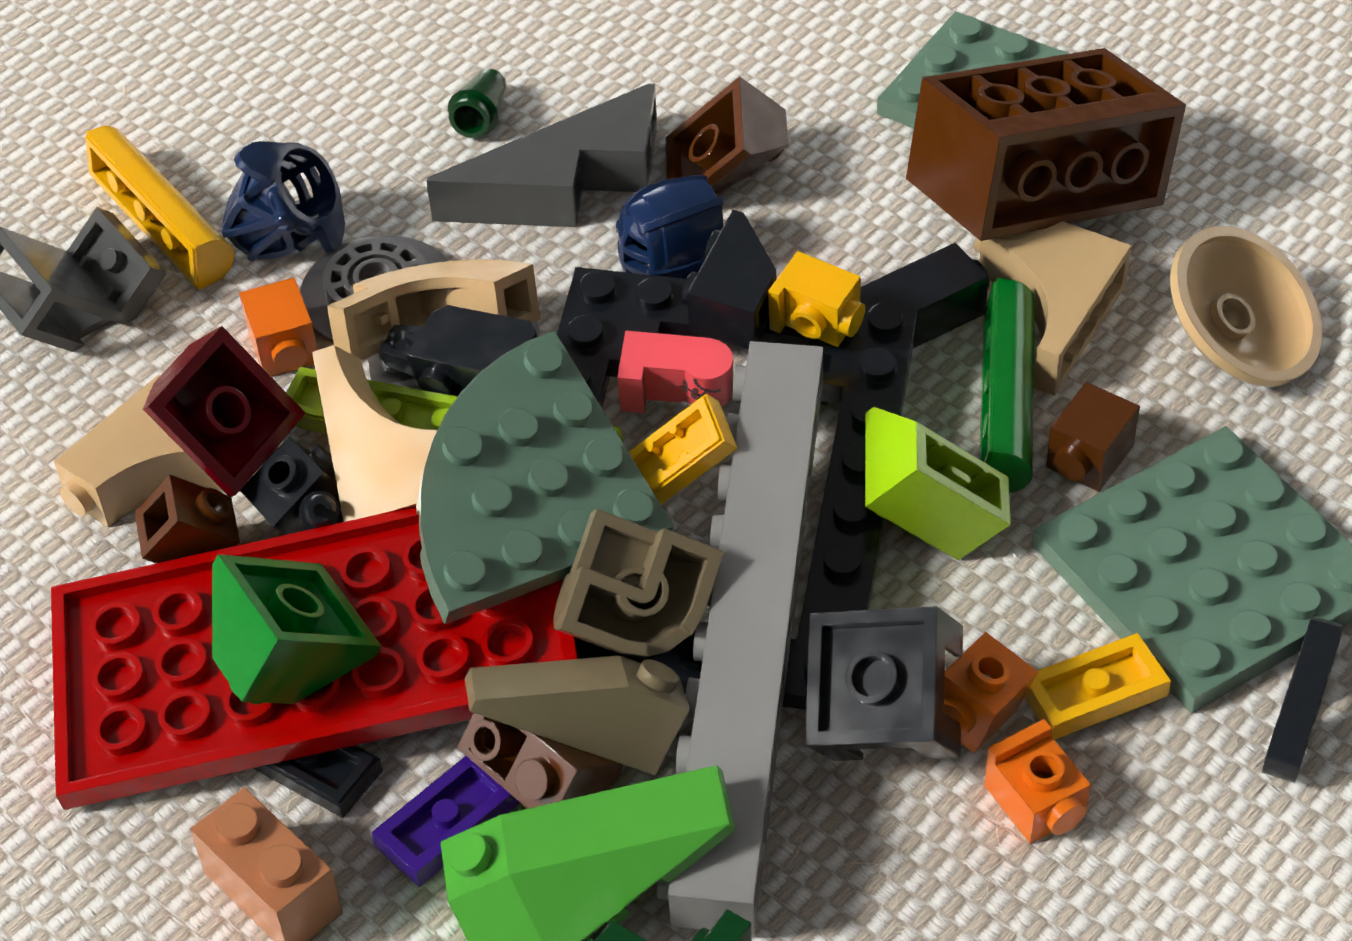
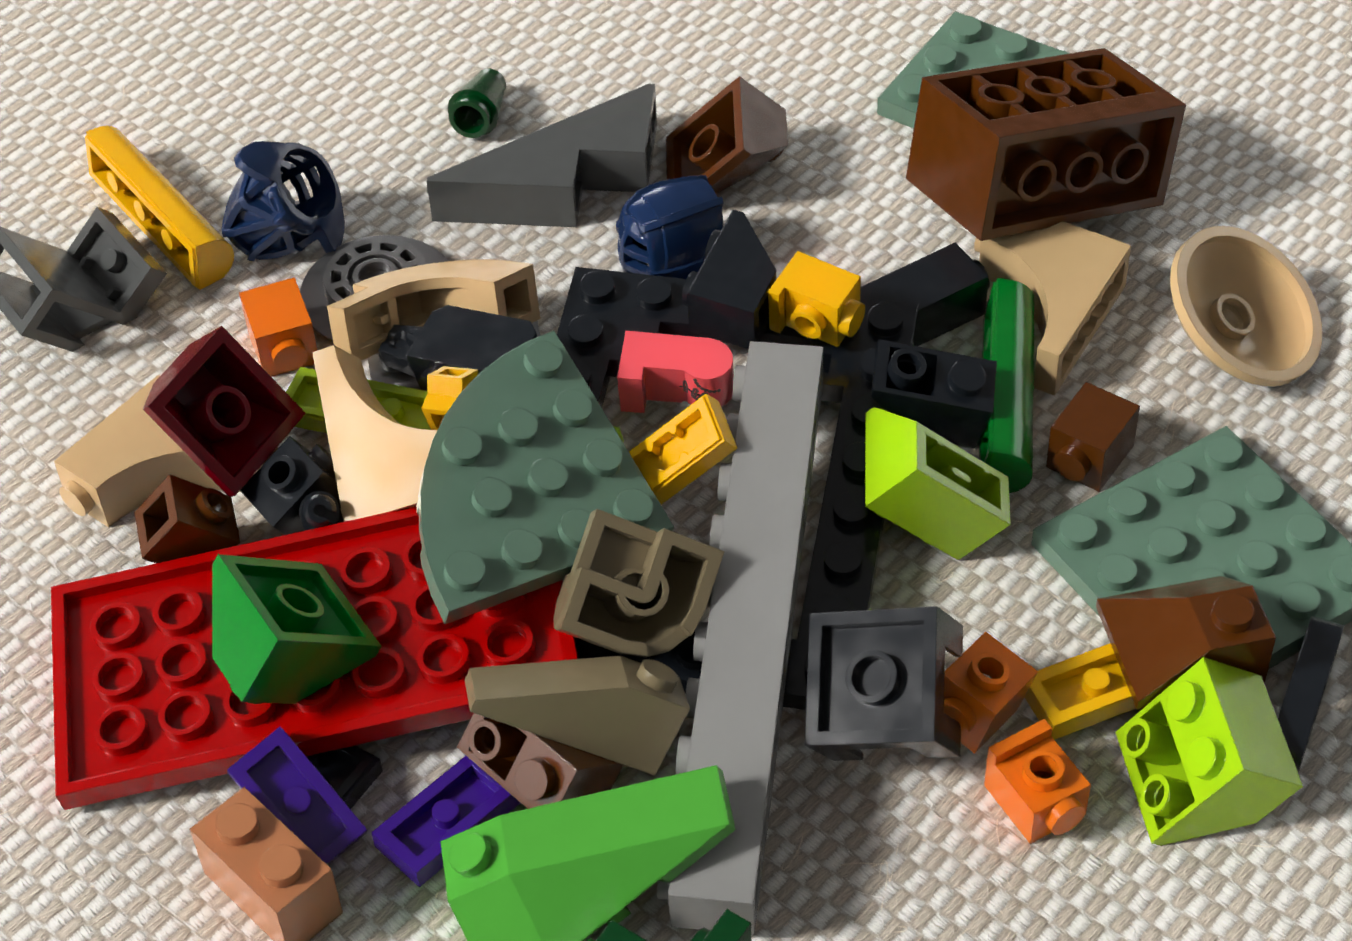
(298, 795): none -> dark purple plate
(443, 389): none -> yellow piece
(936, 389): none -> black slope
(1172, 627): none -> reddish brown slope
(1207, 754): none -> lime slope

